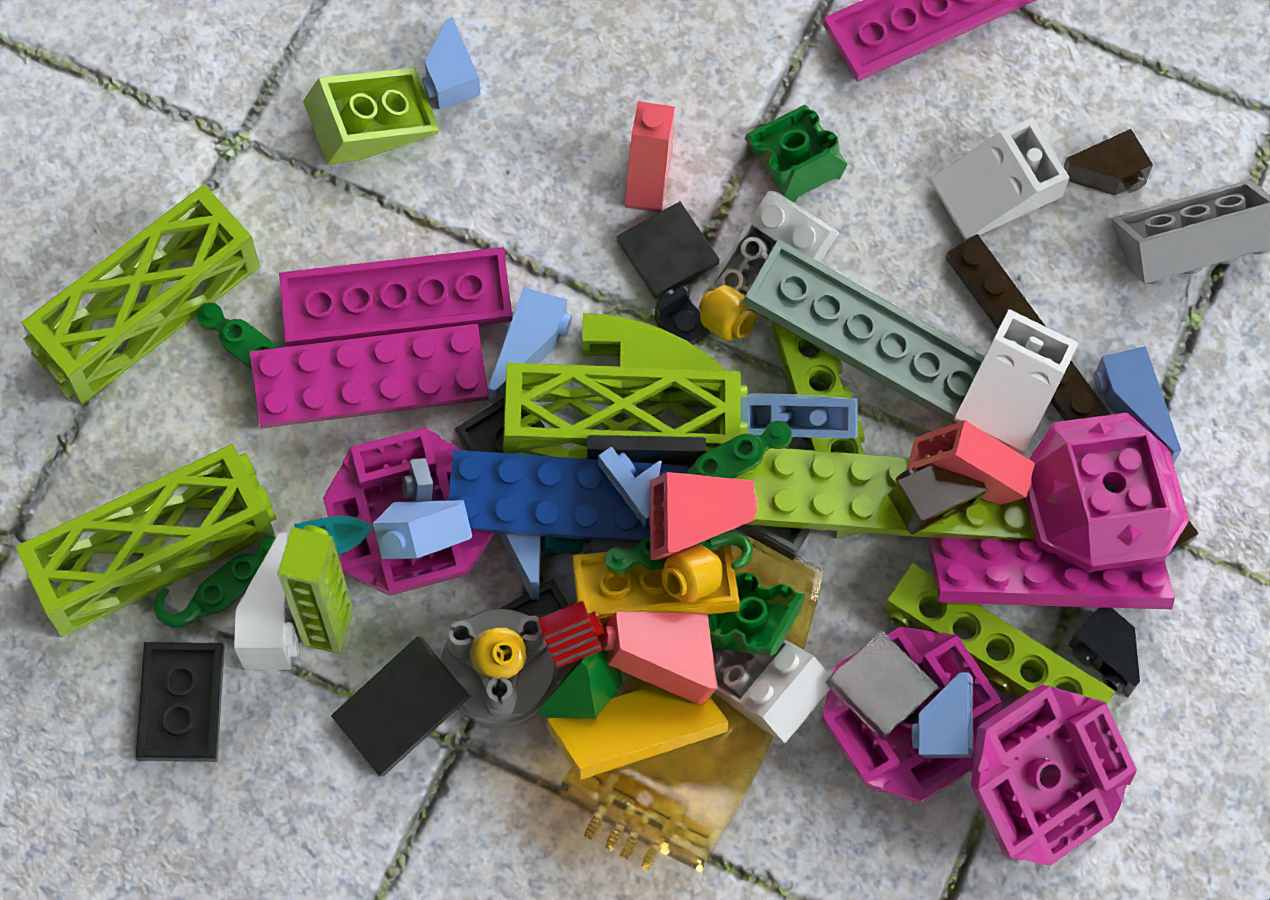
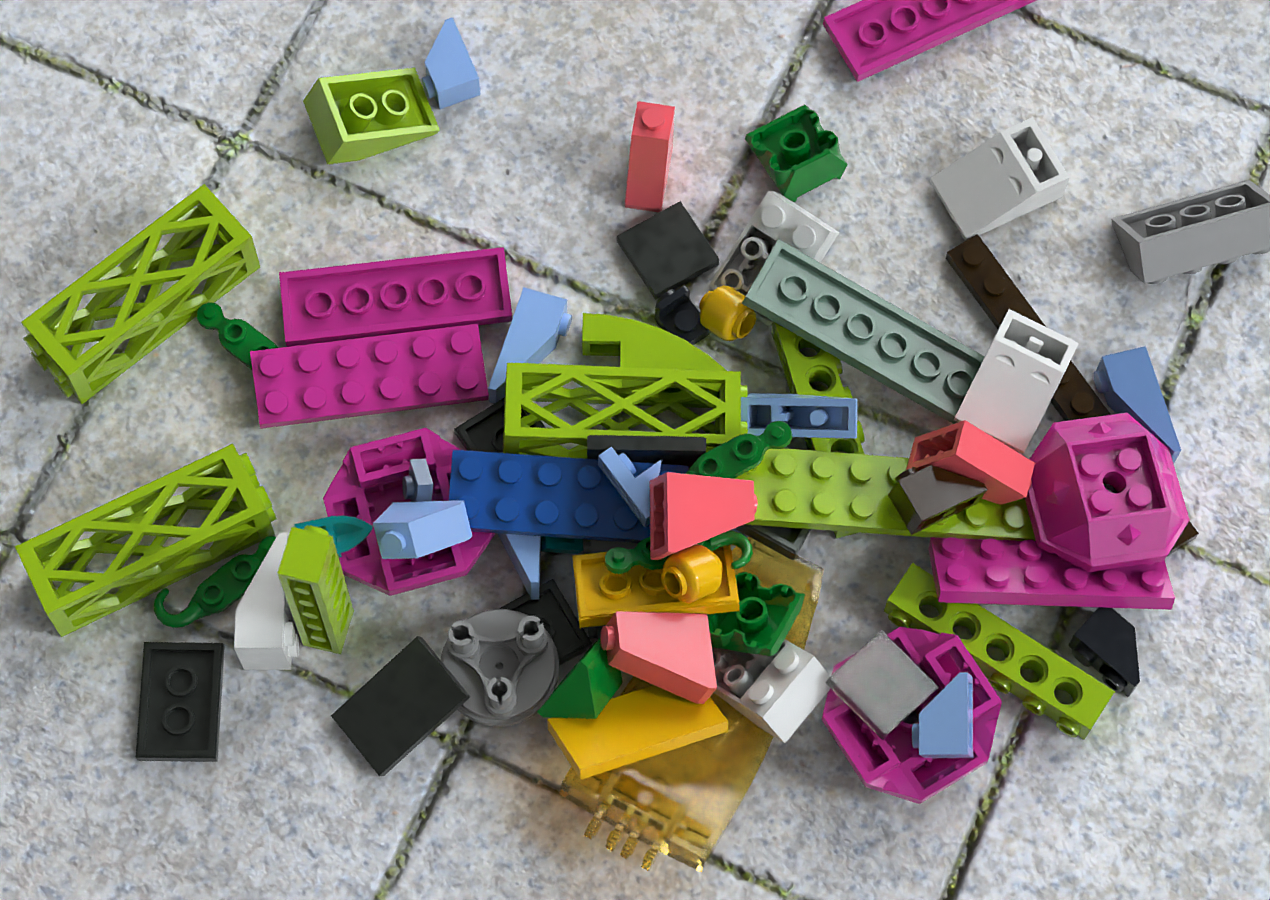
(485, 649): yellow head -> none
(571, 633): red brick -> none
(1080, 781): dark pink piece -> none
(1111, 165): dark brown slope -> none

